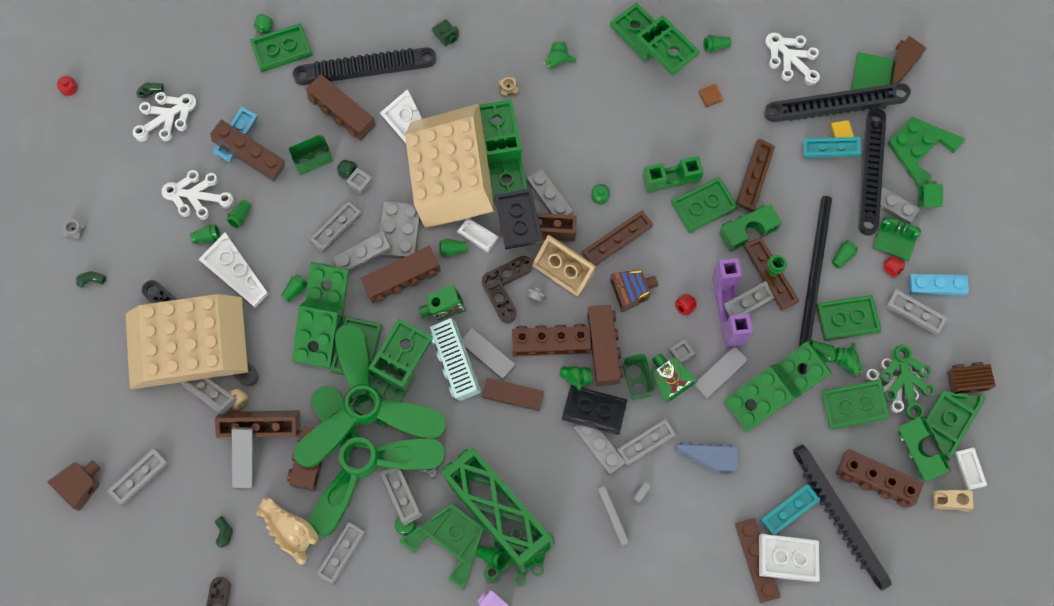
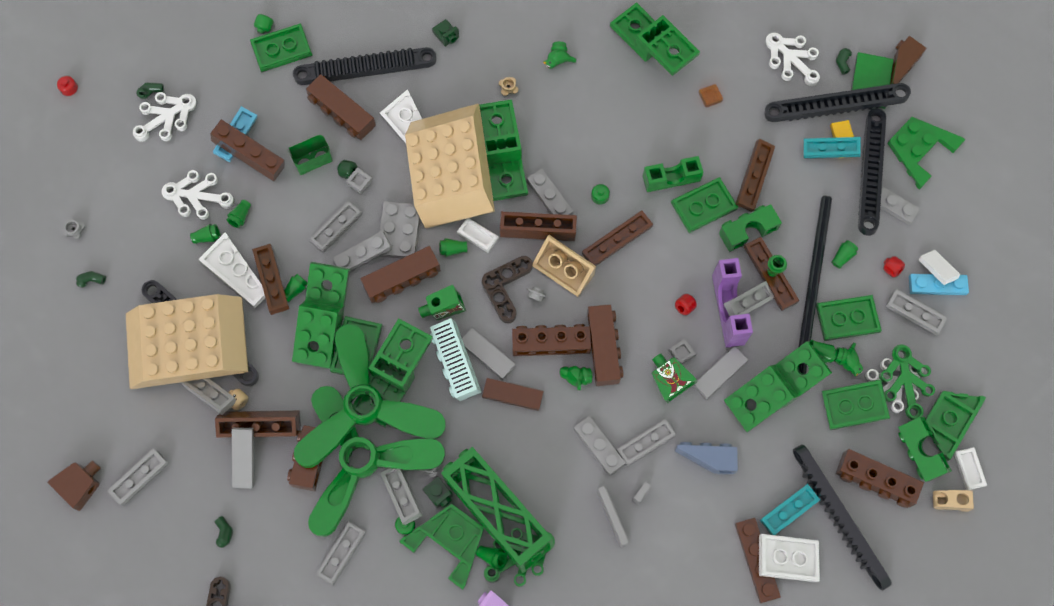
(270, 279): none -> reddish brown plate
(289, 530): tan animal -> none
(438, 493): none -> dark green bracket
(518, 219): black tile -> none
(594, 410): black tile -> none
(632, 288): torso -> none
(641, 361): green piece -> none
(714, 43): green cone -> none
(841, 60): none -> dark green arm
(896, 238): green hinge -> none
(930, 194): green brick -> none
(939, 267): none -> white tile
(971, 378): reddish brown brick -> none

